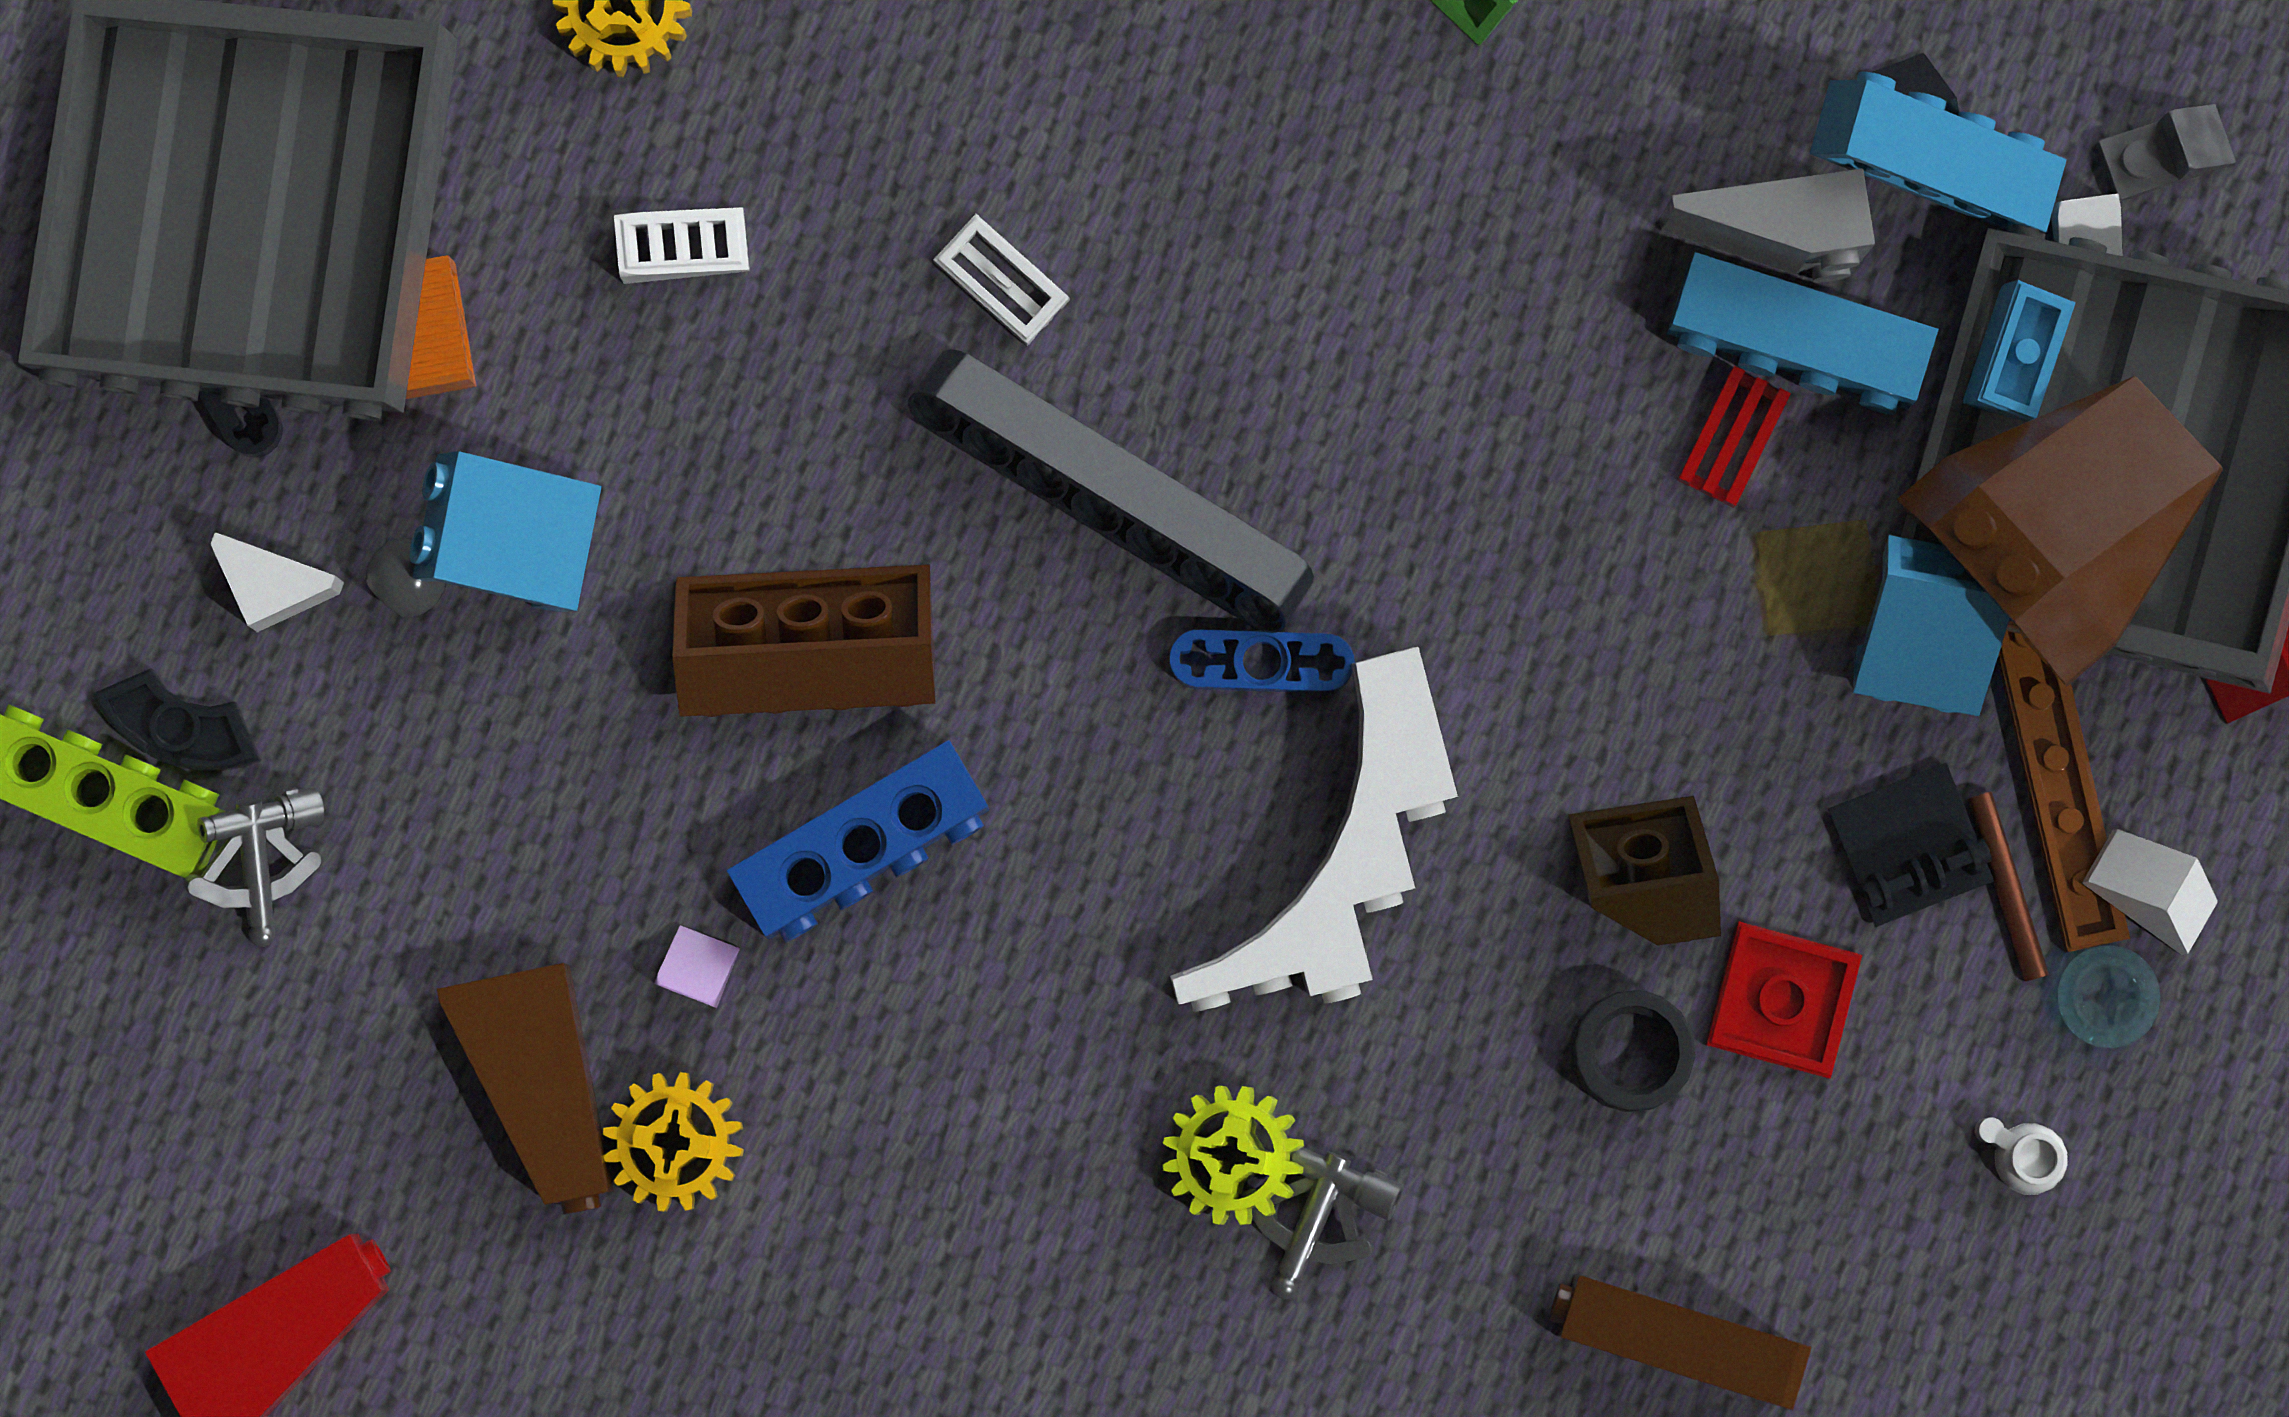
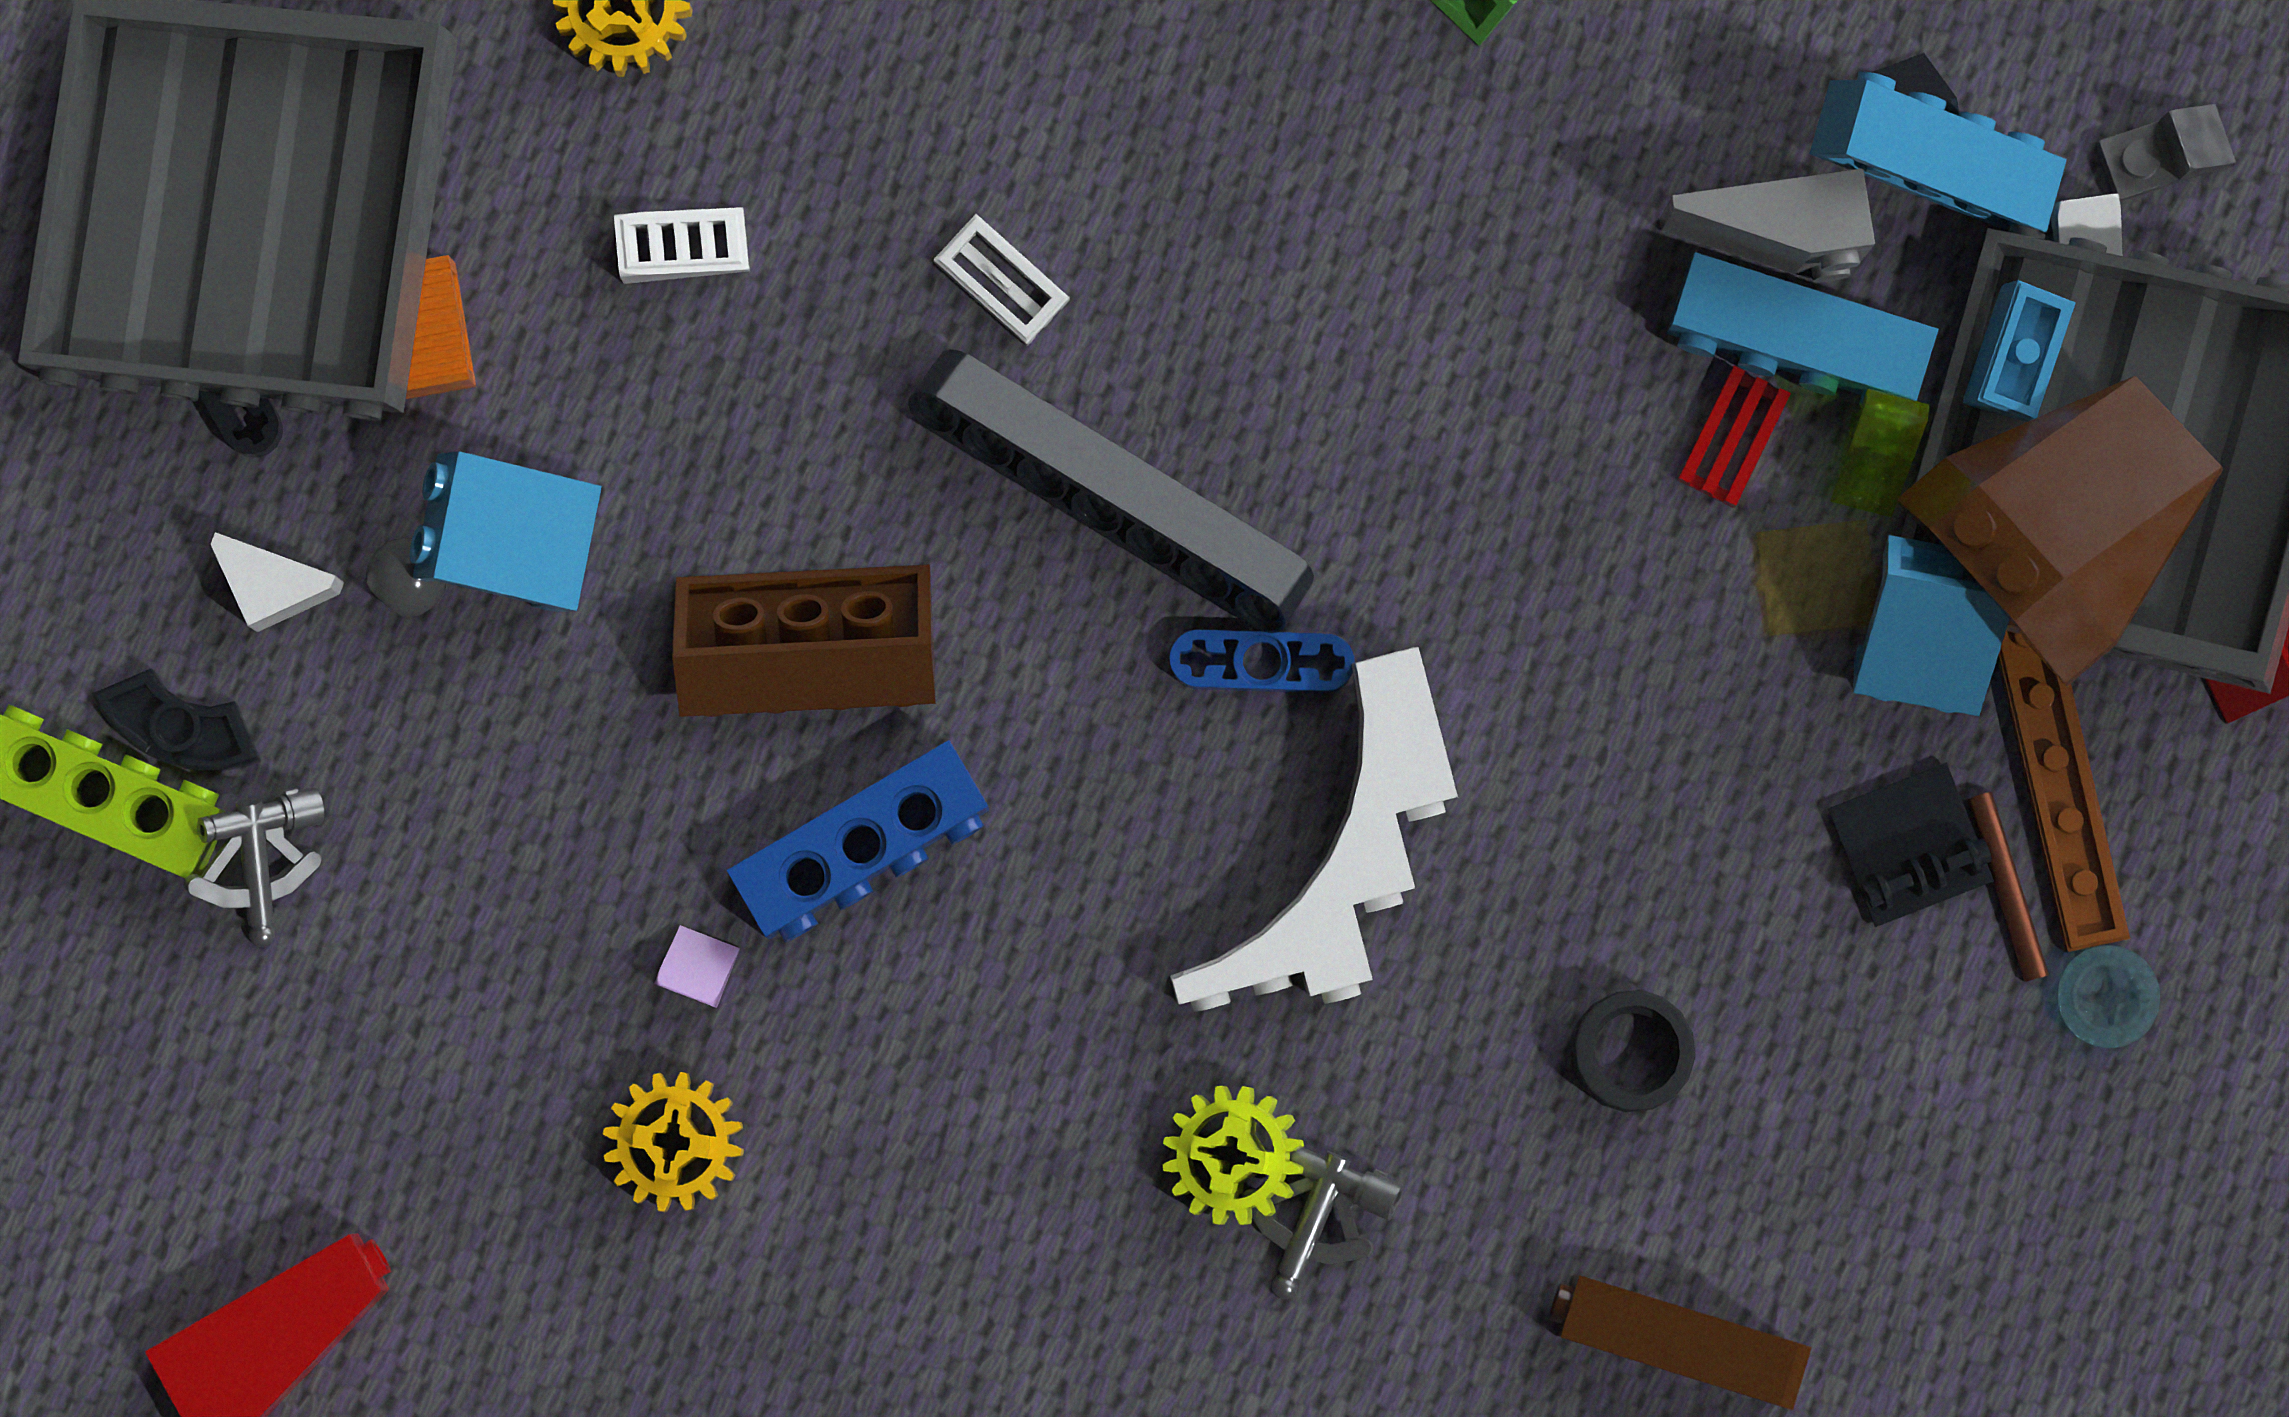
(536, 1071): reddish brown slope -> none
(1650, 869): dark brown slope -> none
(1783, 1000): red tile -> none
(1879, 452): none -> clear neon green slope
(2026, 1156): white piece -> none
(2154, 887): white slope -> none

